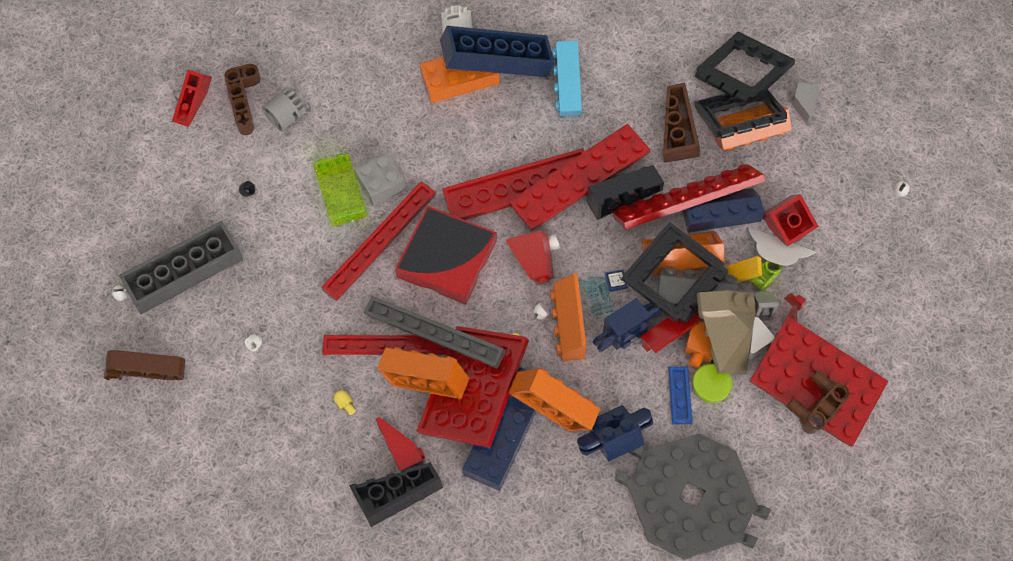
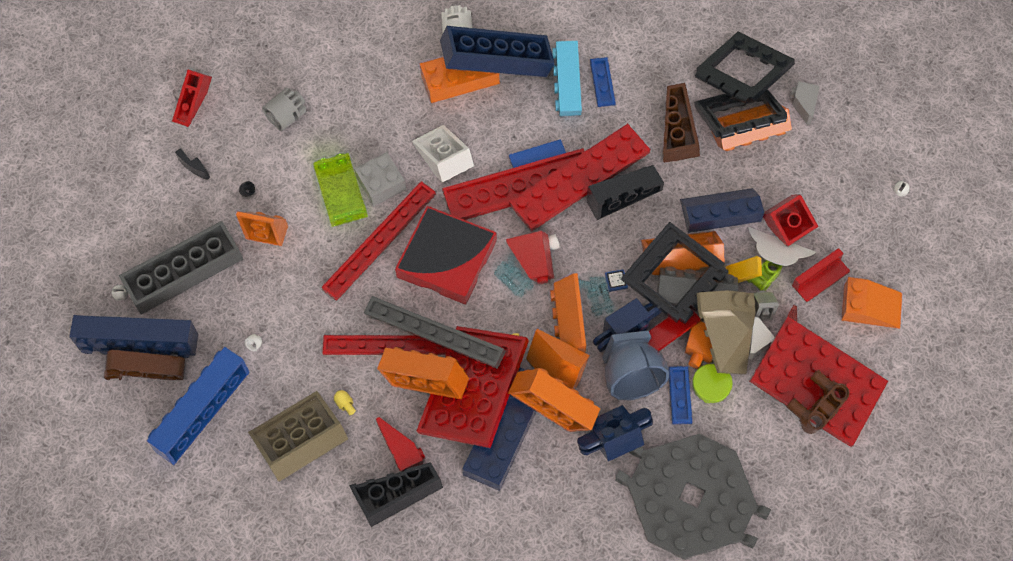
(134, 335): none -> dark blue brick
(194, 166): none -> black slope
(198, 405): none -> blue brick
(240, 101): reddish brown beam -> none
(263, 227): none -> orange slope
(298, 435): none -> dark tan slope
(444, 153): none -> white slope
(507, 273): none -> clear light blue piece
(537, 153): none -> blue tile
(541, 310): white hinge -> none
(557, 358): none -> orange slope
(602, 82): none -> blue tile
(632, 366): none -> sand blue plate
(687, 196): red plate -> none
(799, 301): red tile -> none
(821, 276): none -> red panel
(871, 303): none -> orange slope

